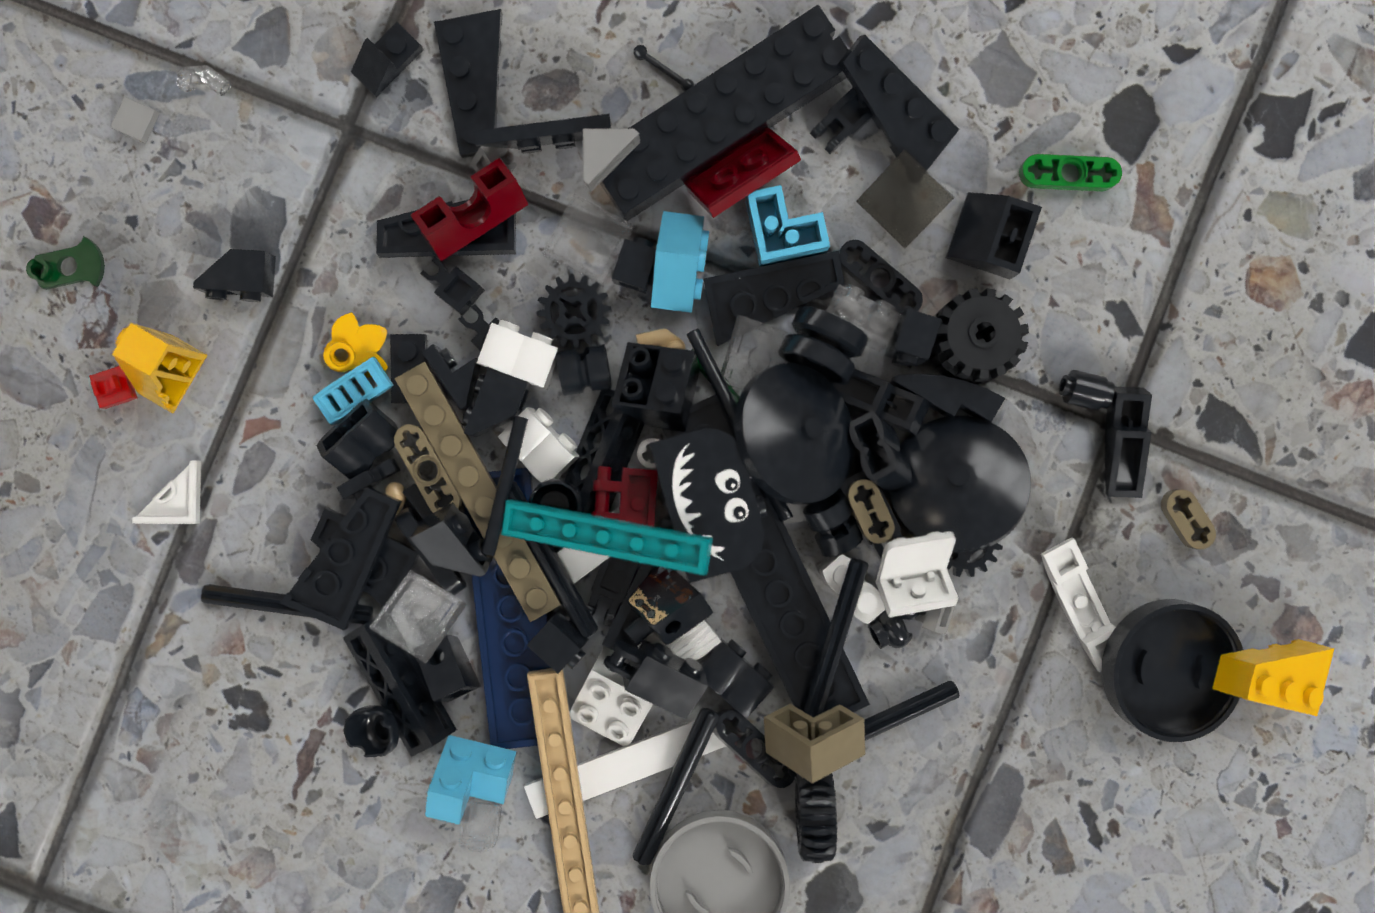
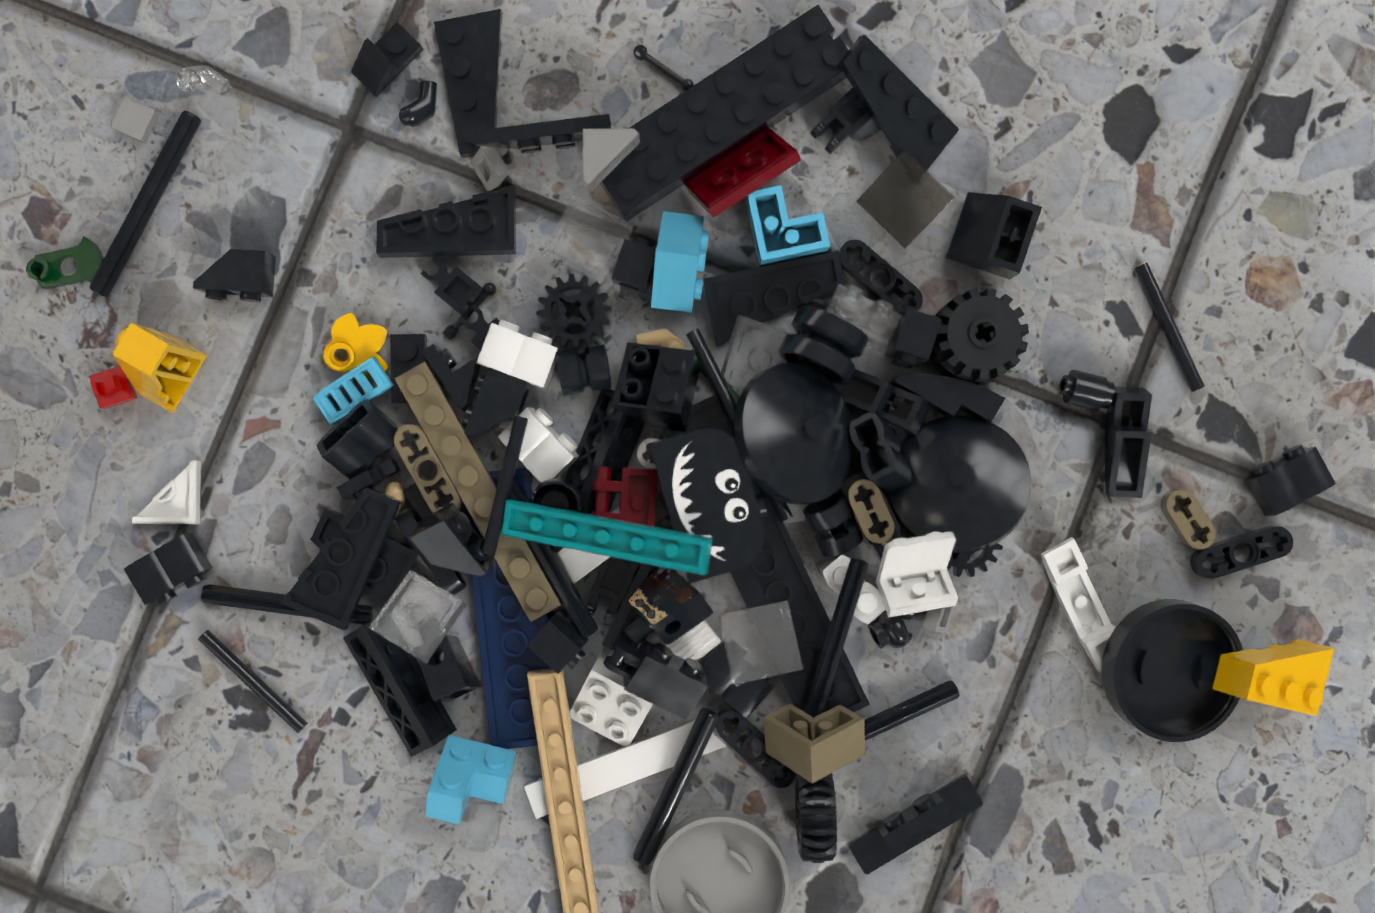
(145, 203): none -> black axle
(169, 568): none -> black brick
(250, 679): none -> black bar
(372, 730): black hair -> none
(421, 109): none -> black arm
(452, 330): none -> black hinge
(493, 201): dark red arch -> none
(760, 642): none -> clear tile
(915, 824): none -> black bracket
(1093, 183): green beam -> none
(1169, 327): none -> black bar
(1260, 535): none -> black beam
(1290, 480): none -> black brick

